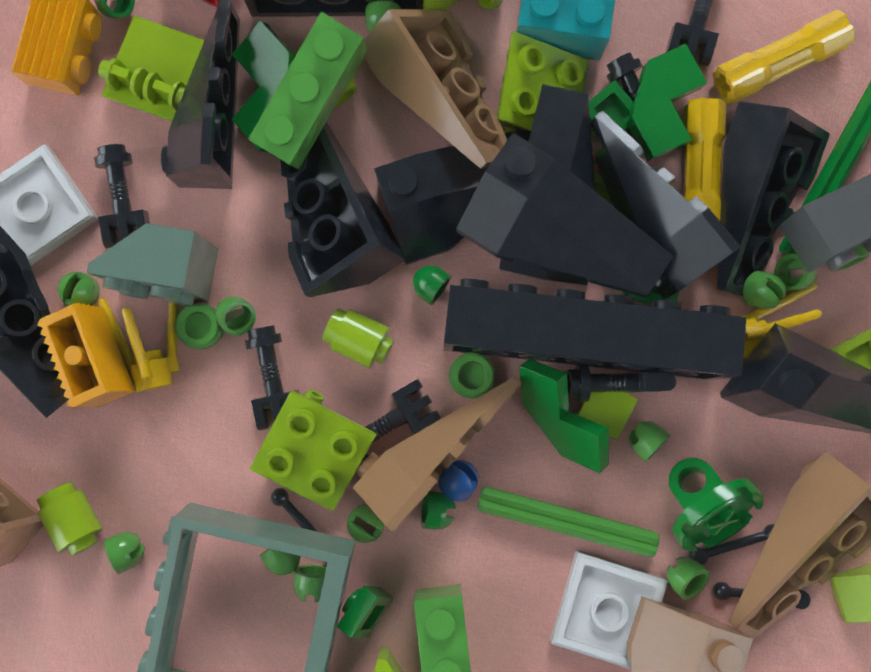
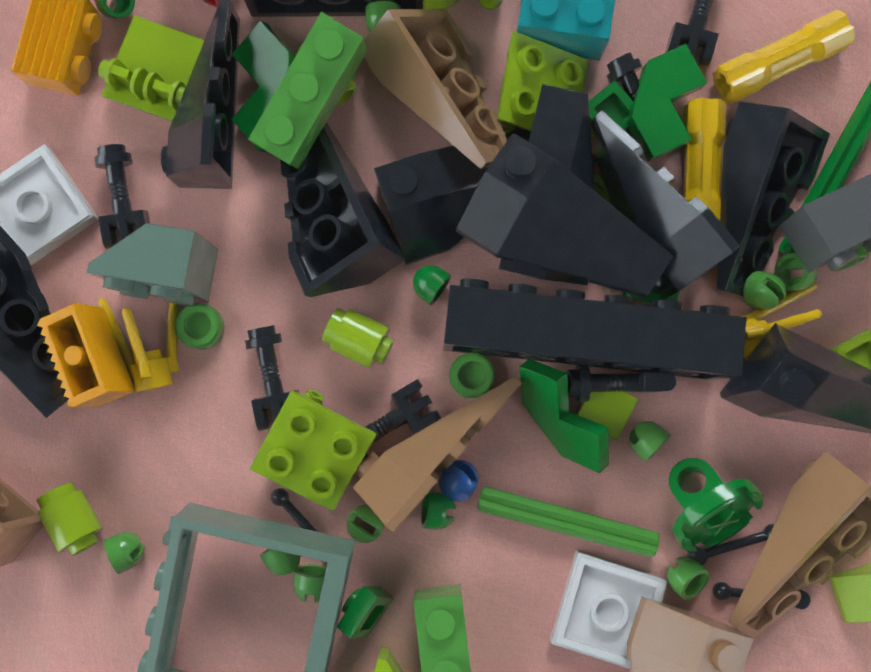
(85, 291): bright green hinge -> none
(237, 320): bright green hinge -> none

